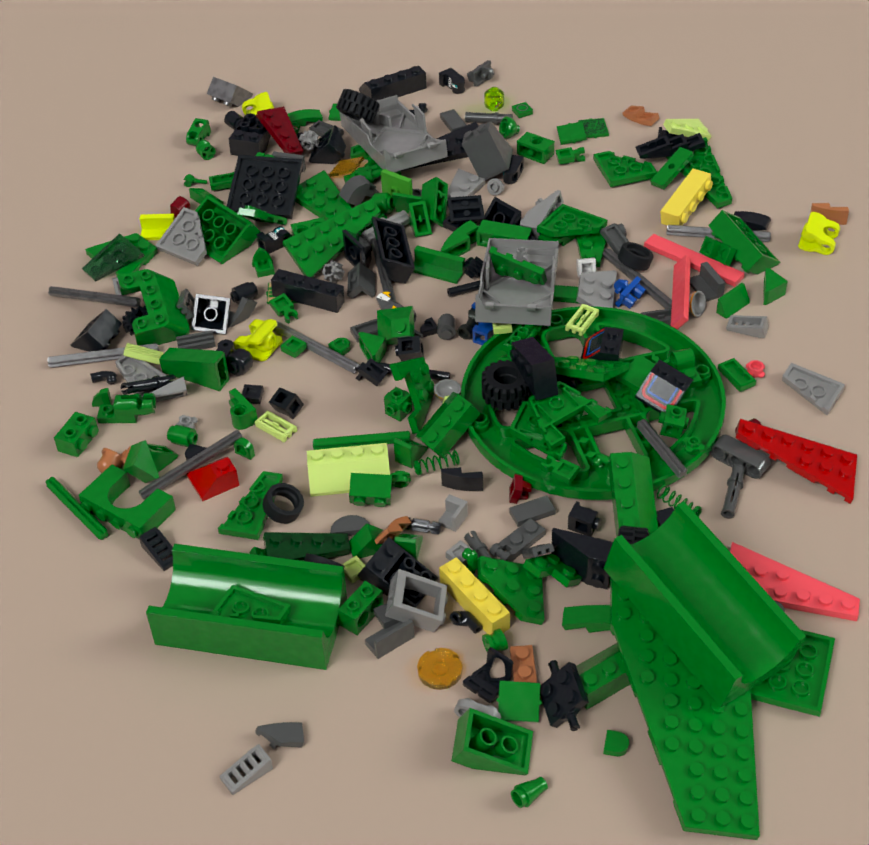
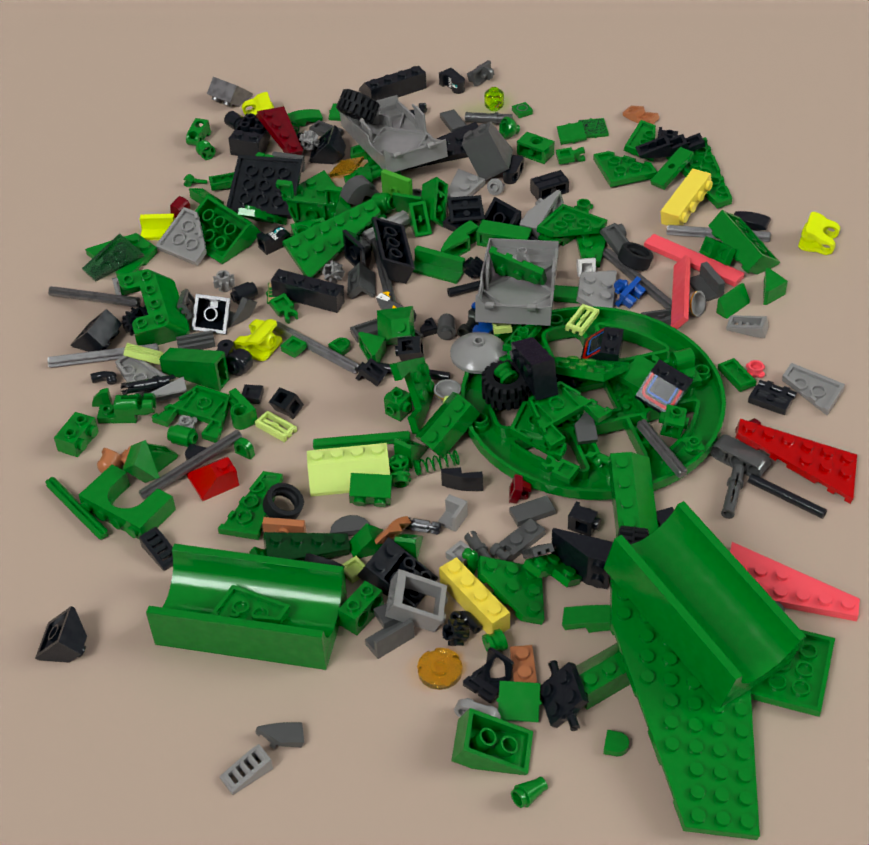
(63, 638): none -> black slope
(205, 405): none -> green wing
(224, 281): none -> light grey gear
(263, 263): green tile -> none
(283, 525): none -> nougat plate
(308, 208): none -> green wing
(399, 463): none -> green wheel
(455, 632): none -> black gear
(476, 351): none -> light grey dish
(505, 373): none -> green wheel
(549, 183): none -> black brick
(584, 205): none -> green plate
(585, 430): none -> dark grey slope
(643, 133): none -> green wing
(686, 127): yellowish green wing -> none
(697, 510): green piece -> none
(772, 397): none -> black plate
(787, 496): none -> black piece
(836, 214): nougat slope -> none

